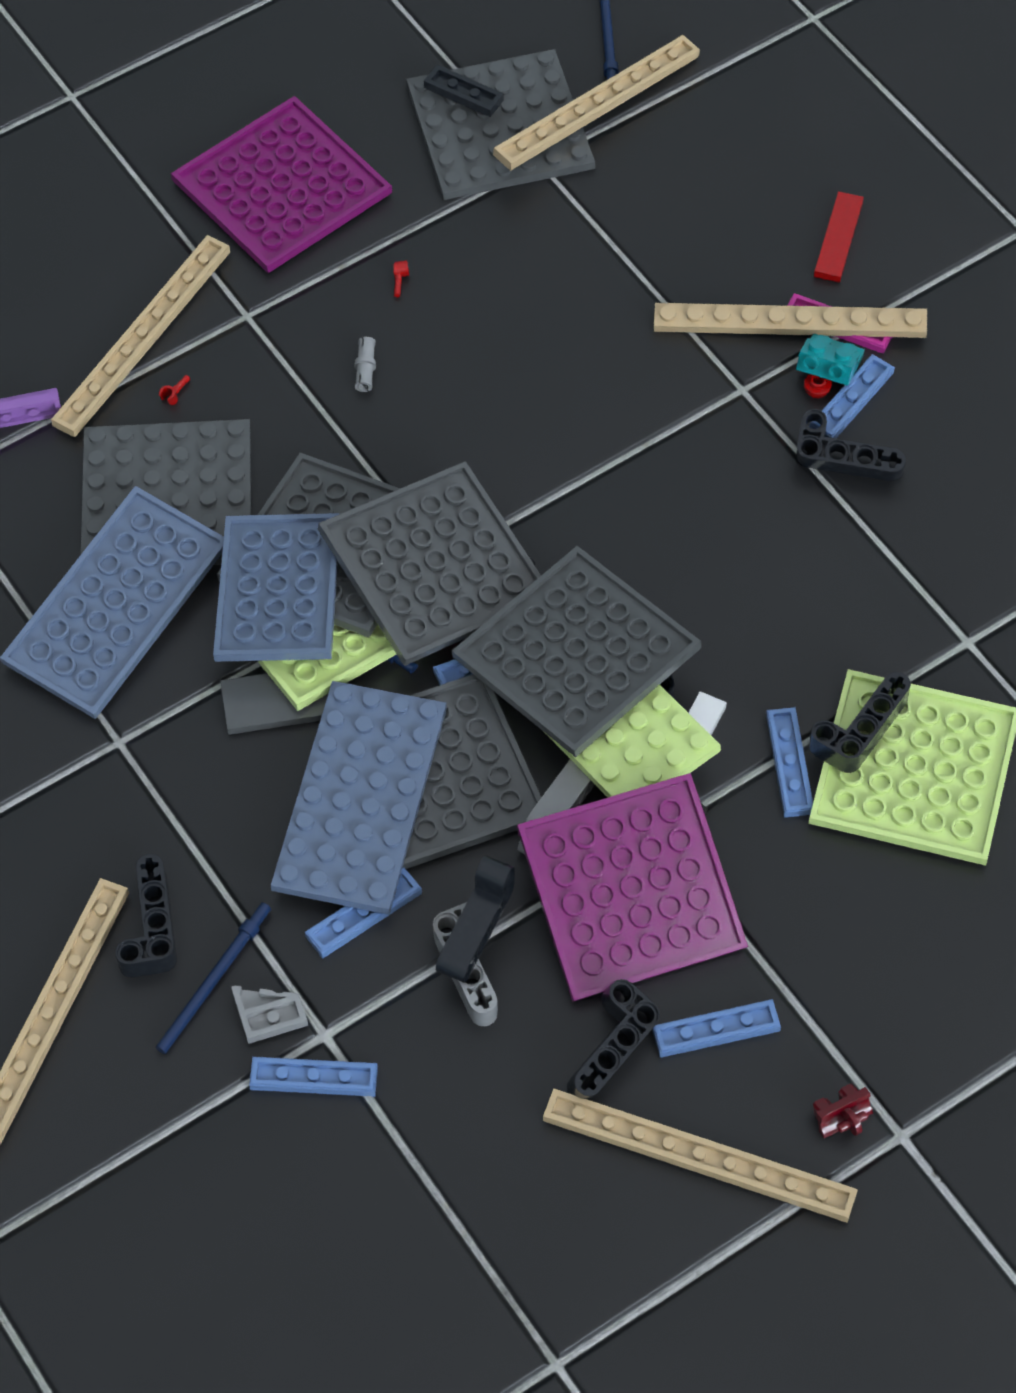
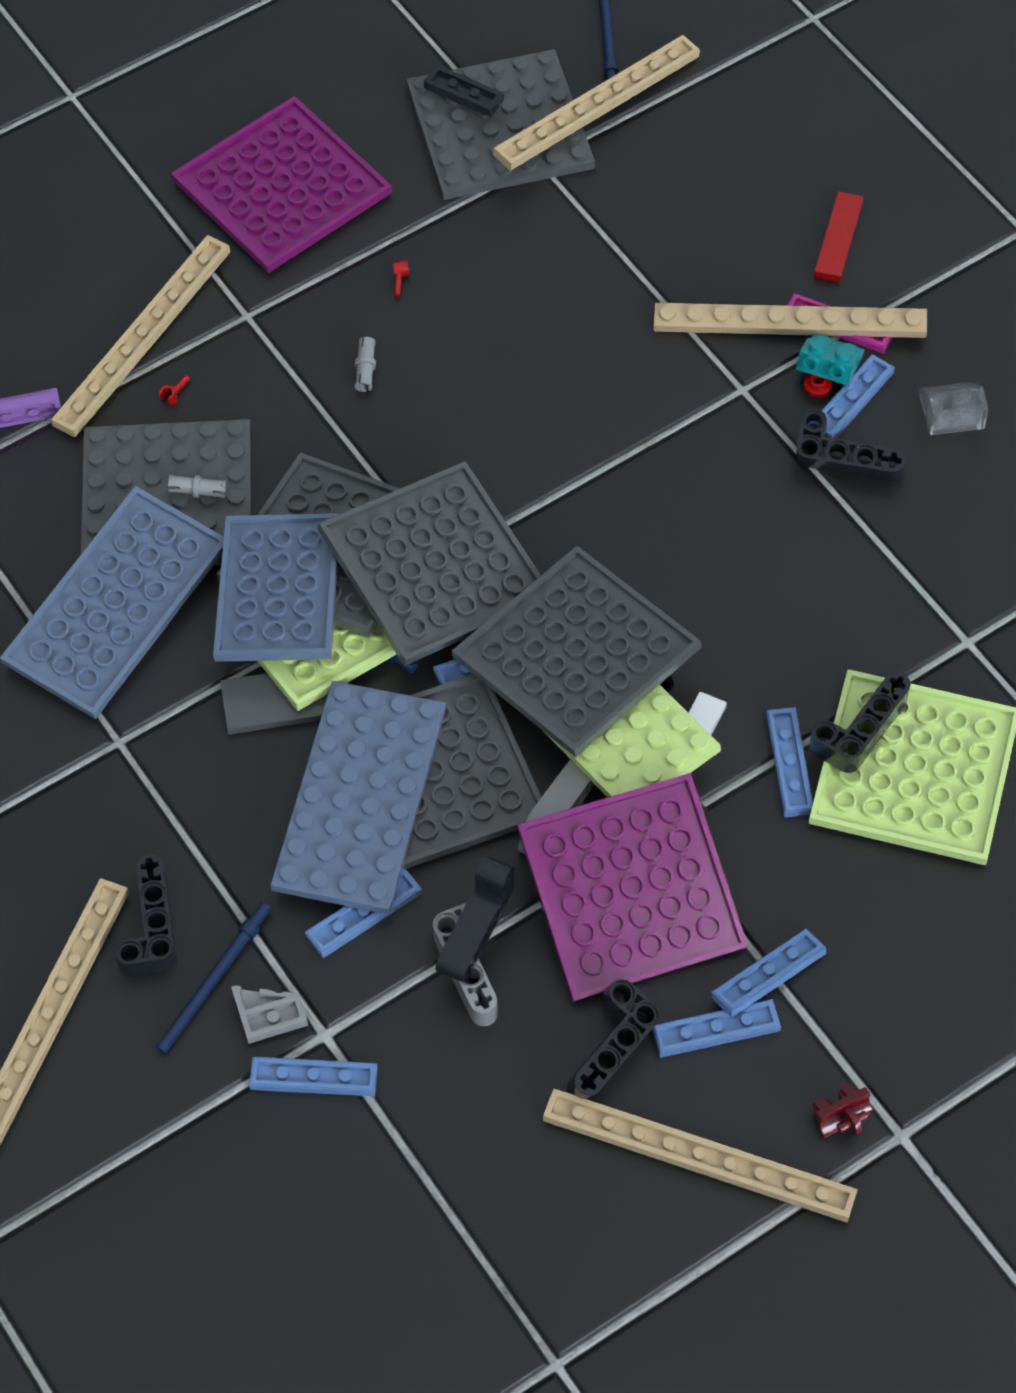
(197, 486): none -> light grey pin
(768, 973): none -> medium blue tile
(954, 407): none -> clear slope

